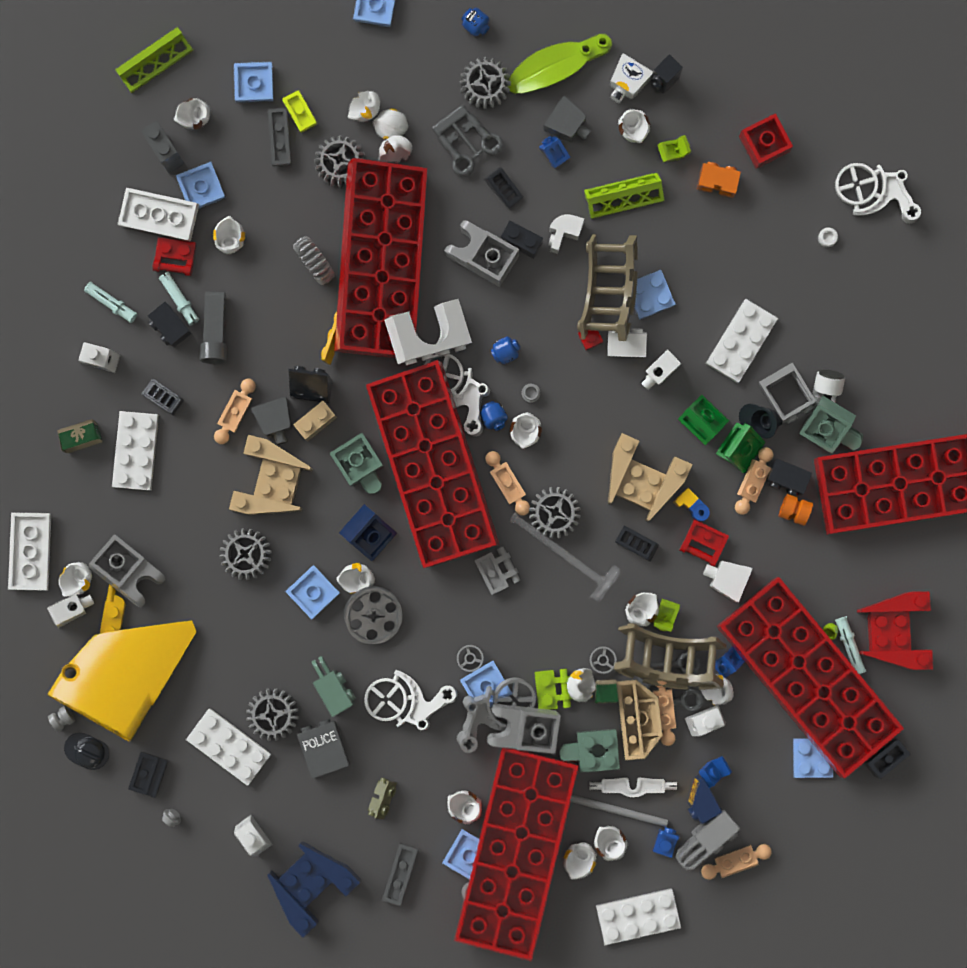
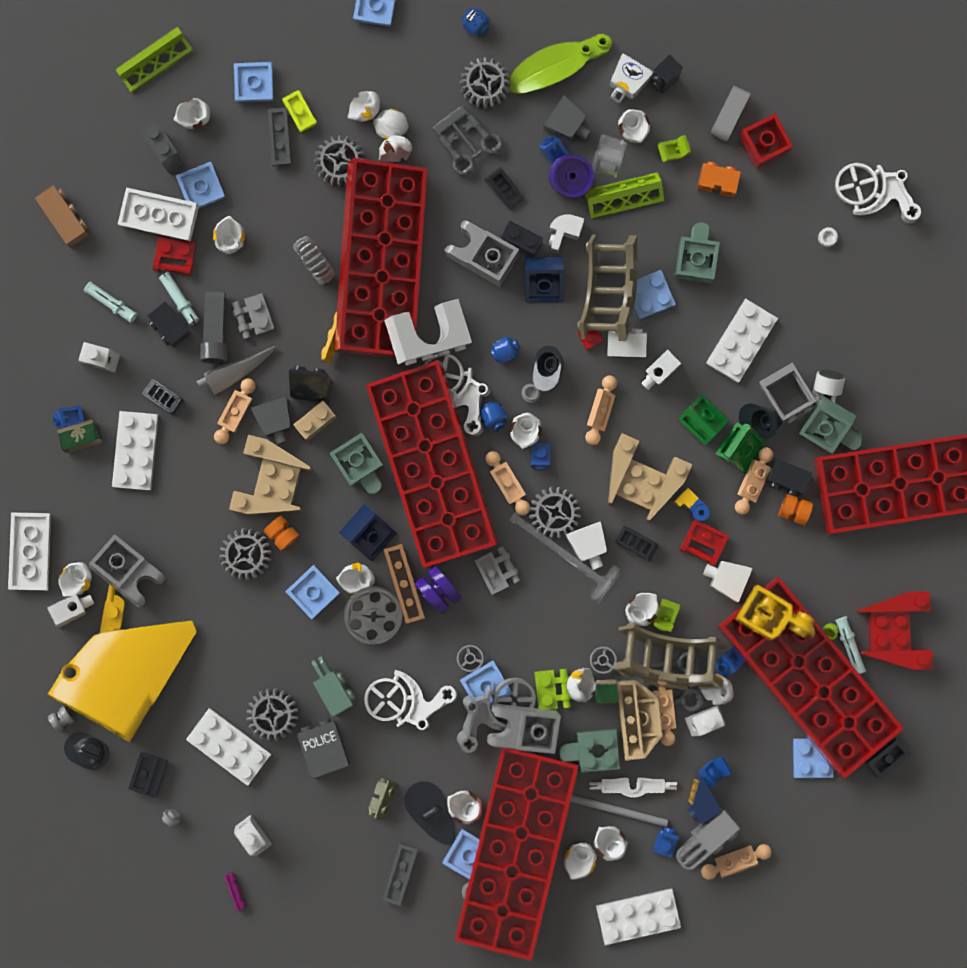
(62, 216): none -> medium nougat brick
(68, 416): none -> blue bracket
(228, 374): none -> light grey piece
(235, 891): none -> magenta axle
(258, 313): none -> light grey plate
(281, 533): none -> orange wheel
(306, 881): dark blue wedge -> none
(404, 583): none -> medium nougat brick
(430, 811): none -> black shield
(437, 590): none -> dark purple wheel
(540, 456): none -> blue bracket
(544, 279): none -> dark blue slope
(547, 368): none -> black piece
(559, 175): none -> dark purple wheel
(588, 544): none -> white torso
(601, 410): none -> light nougat plate
(609, 155): none -> clear brick
(697, 256): none -> sand green brick
(730, 113): none -> light grey beam
(770, 614): none -> yellow brick

